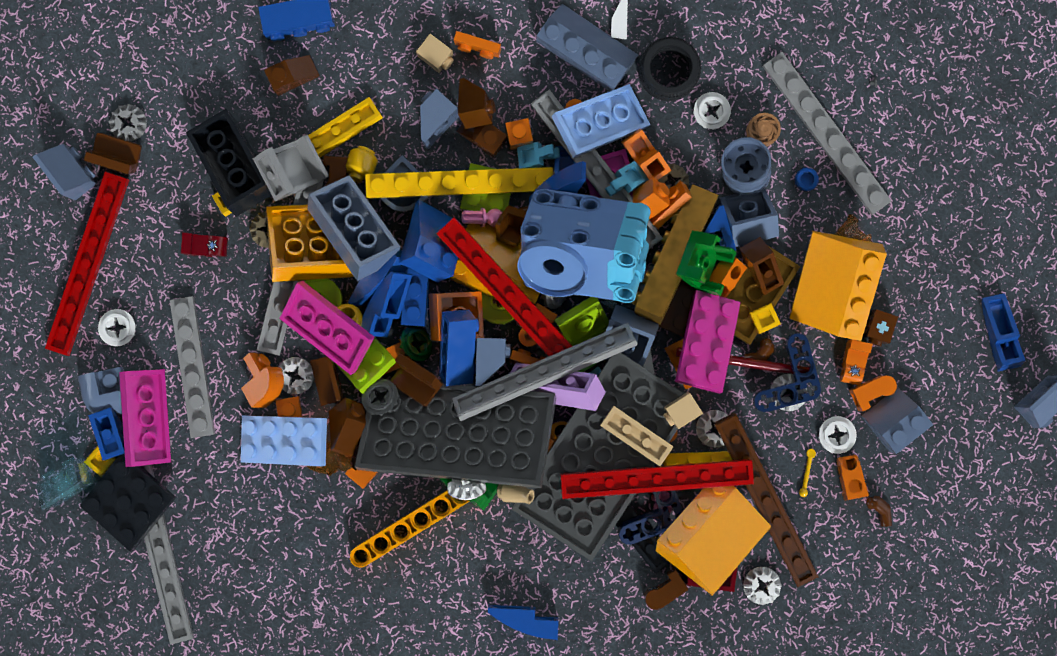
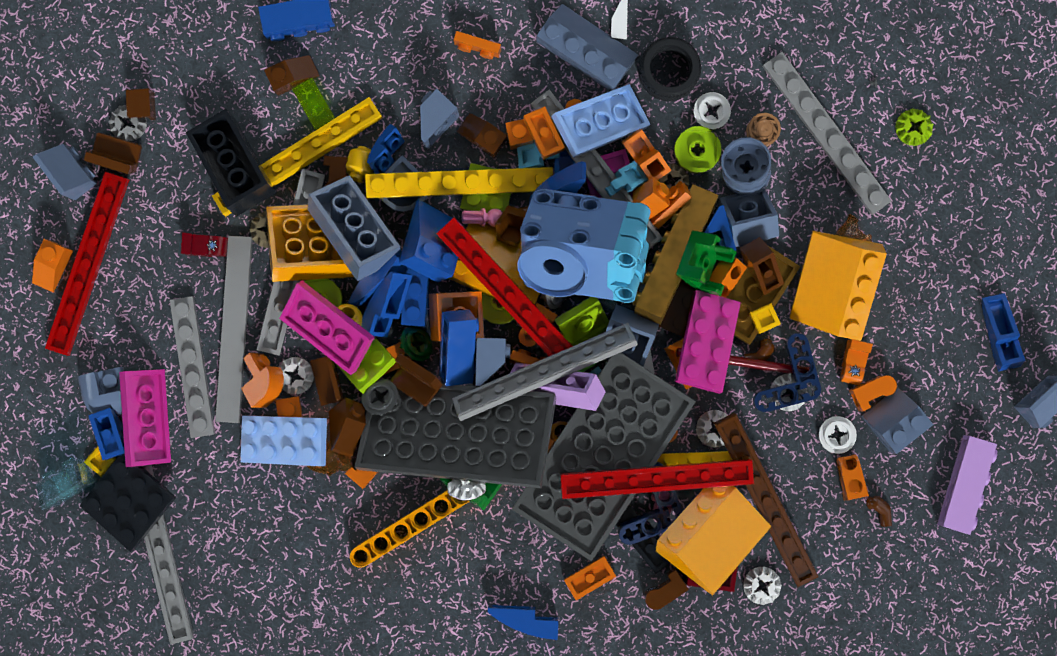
(50, 264): none -> orange slope
(109, 320): white gear -> none
(140, 103): none -> reddish brown panel
(234, 329): none -> light grey tile
(290, 168): light grey panel -> none
(313, 103): none -> clear neon green plate
(387, 143): none -> blue slope
(435, 54): tan brick -> none
(474, 105): reddish brown slope -> none
(515, 494): tan cone -> none
(544, 133): none -> orange plate
(589, 577): none -> orange plate
(636, 435): tan plate -> none
(682, 411): tan brick -> none
(706, 141): none -> lime plate
(806, 179): blue tile -> none
(810, 454): yellow hinge -> none
(880, 327): reddish brown brick -> none
(903, 125): none -> lime gear
(967, 484): none -> lavender brick

